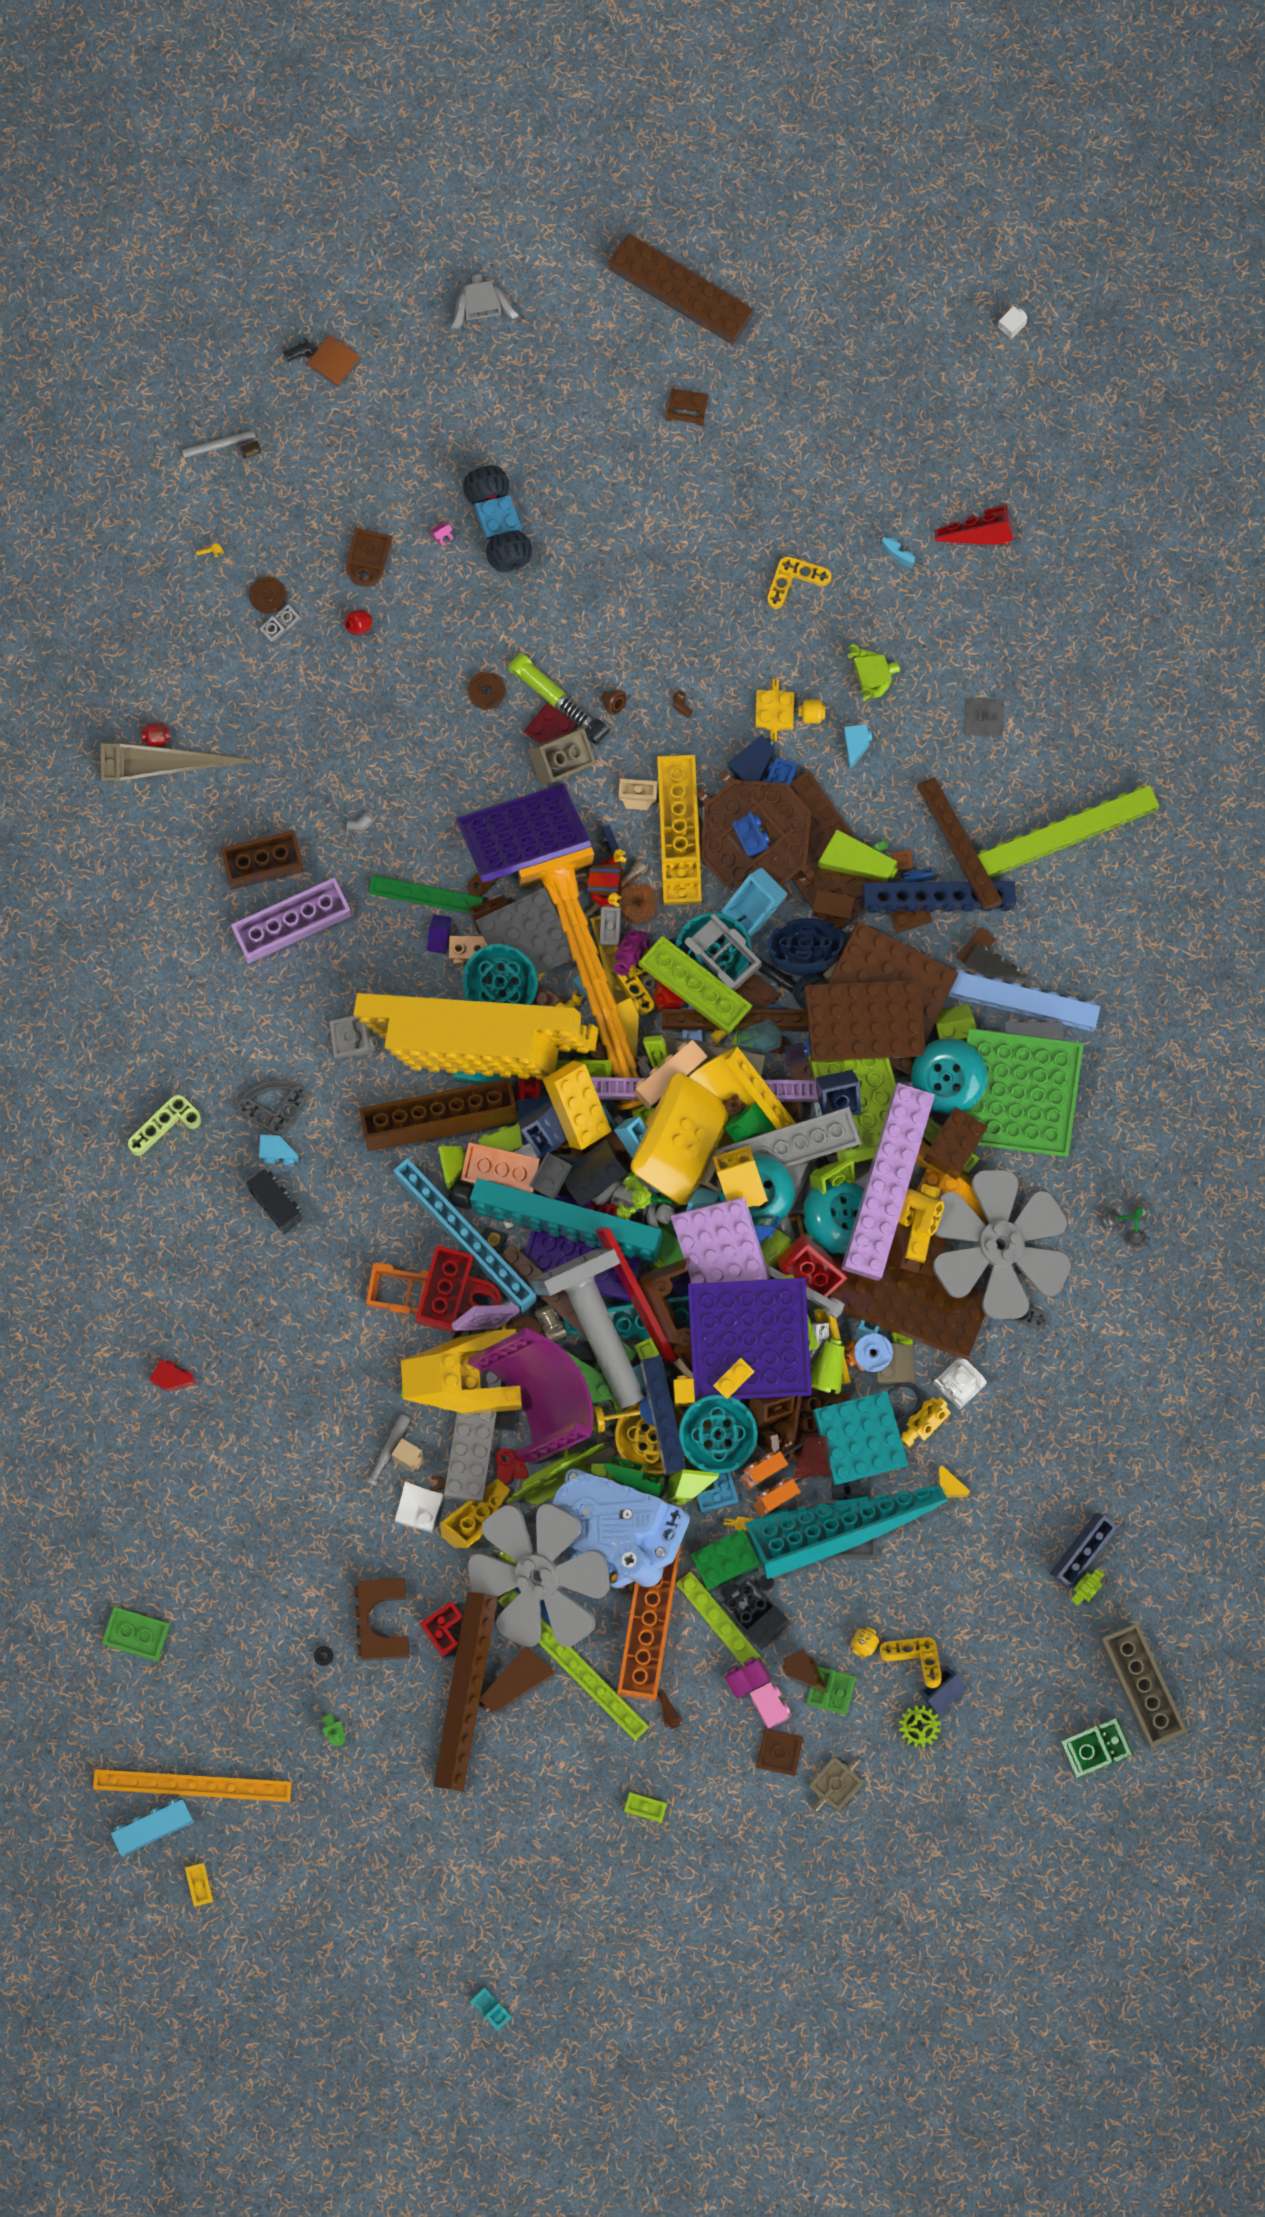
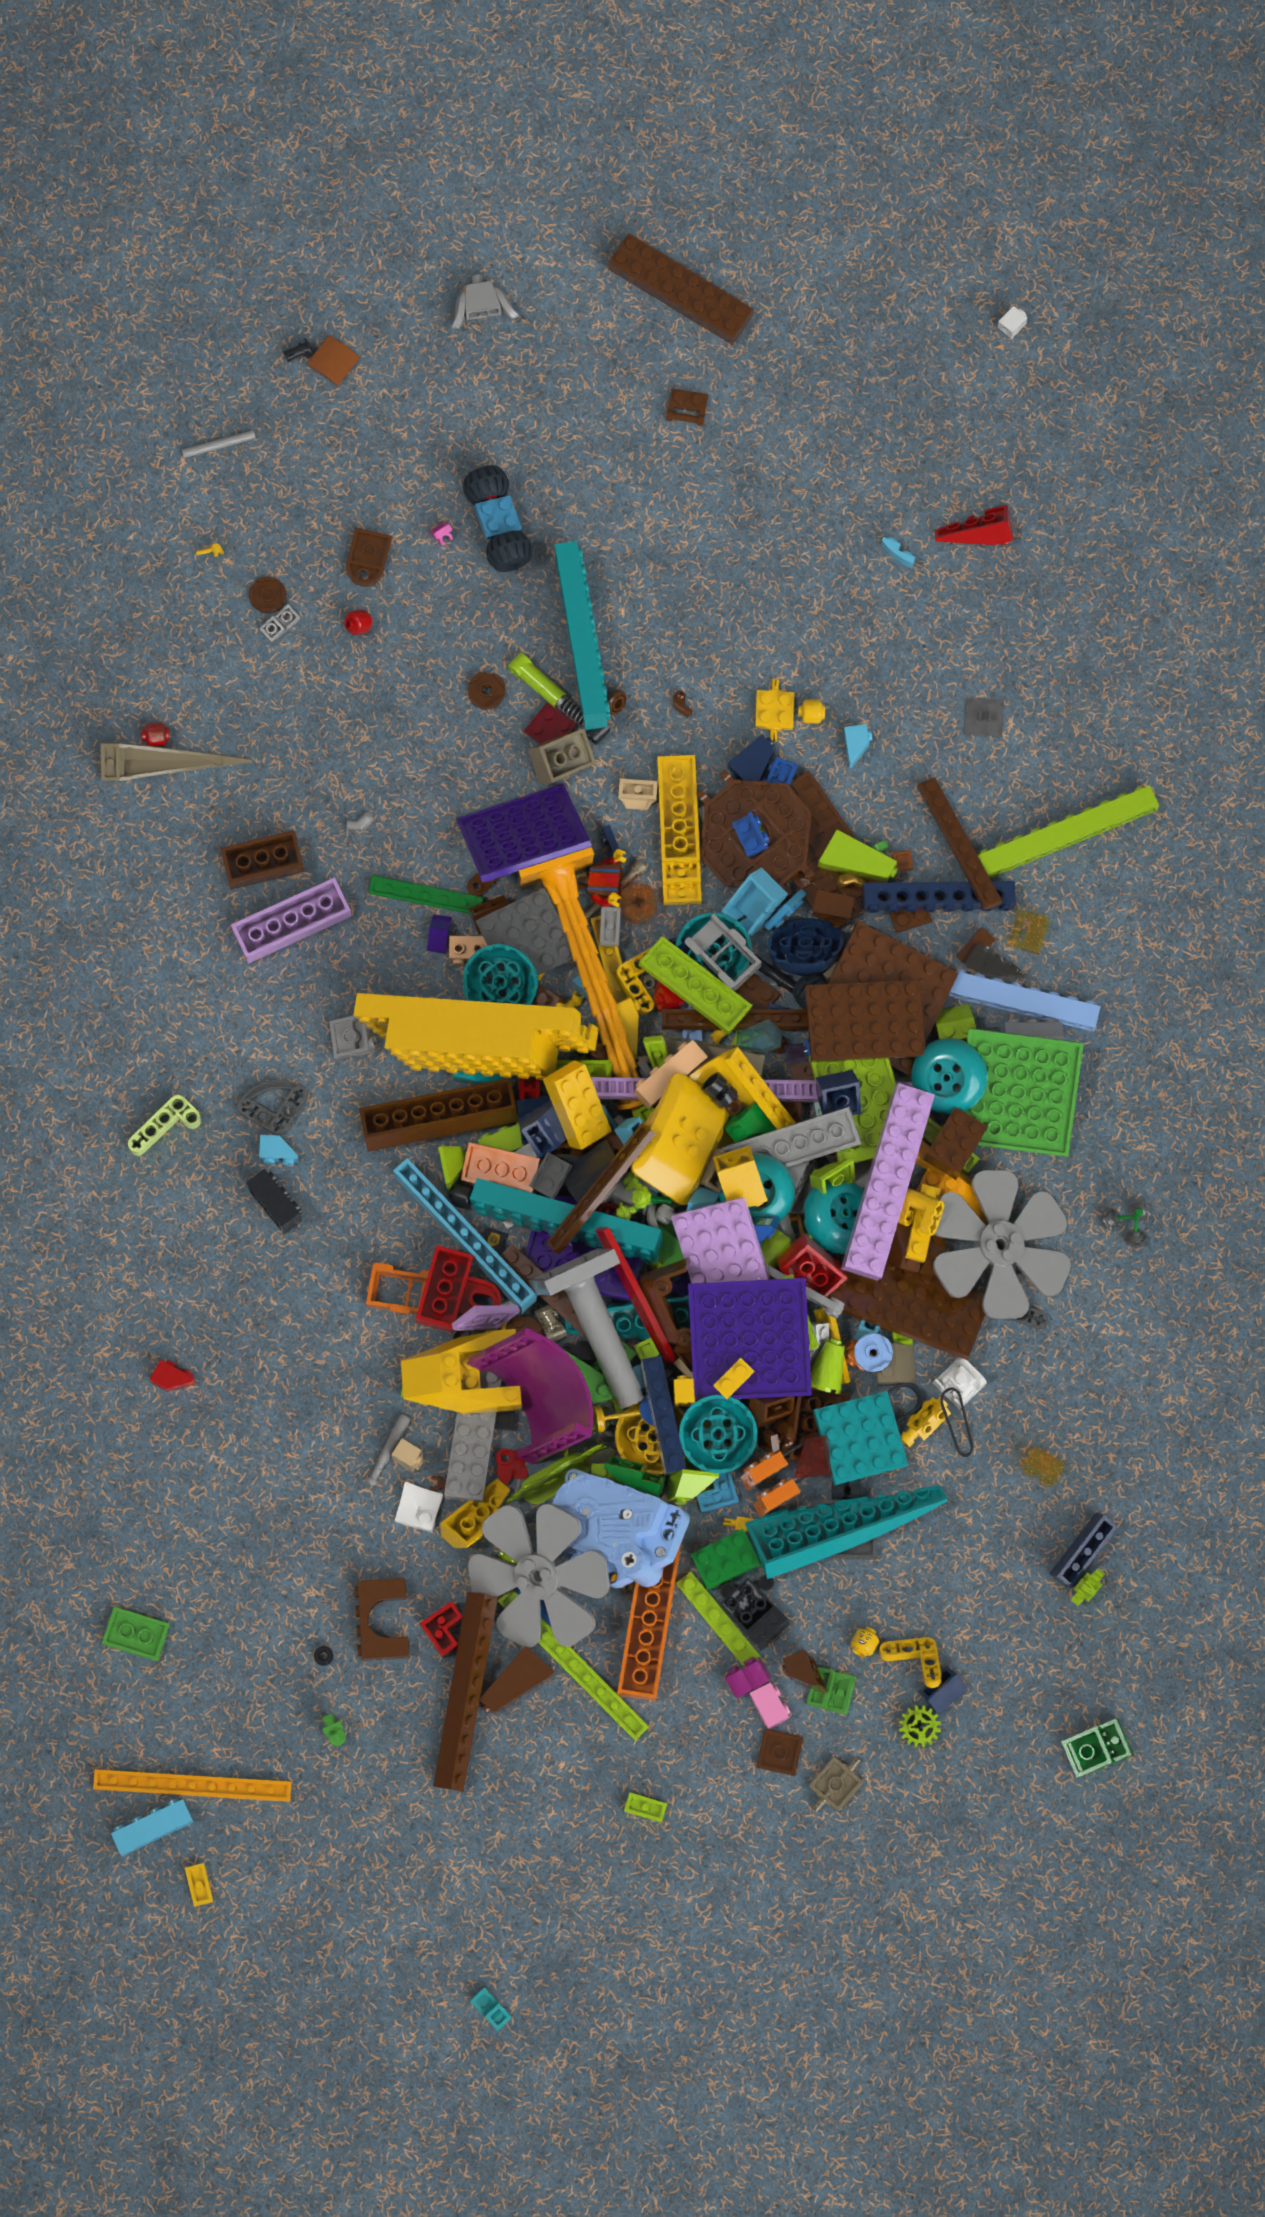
(250, 449): tile -> none
(582, 635): none -> teal brick
(600, 1188): none -> reddish brown plate
(631, 951): magenta brick -> none
(671, 1716): reddish brown cone -> none
(717, 1088): none -> black wheel
(787, 909): none -> dark azure plate
(788, 574): yellow beam -> none
(849, 878): none -> pearl gold arm
(872, 671): lime torso -> none
(918, 875): blue pin -> none
(951, 1486): yellow slope -> none
(965, 1419): none -> black piece
(1034, 935): none -> clear yellow plate
(1042, 1466): none -> clear yellow brick
(1143, 1686): dark tan brick -> none

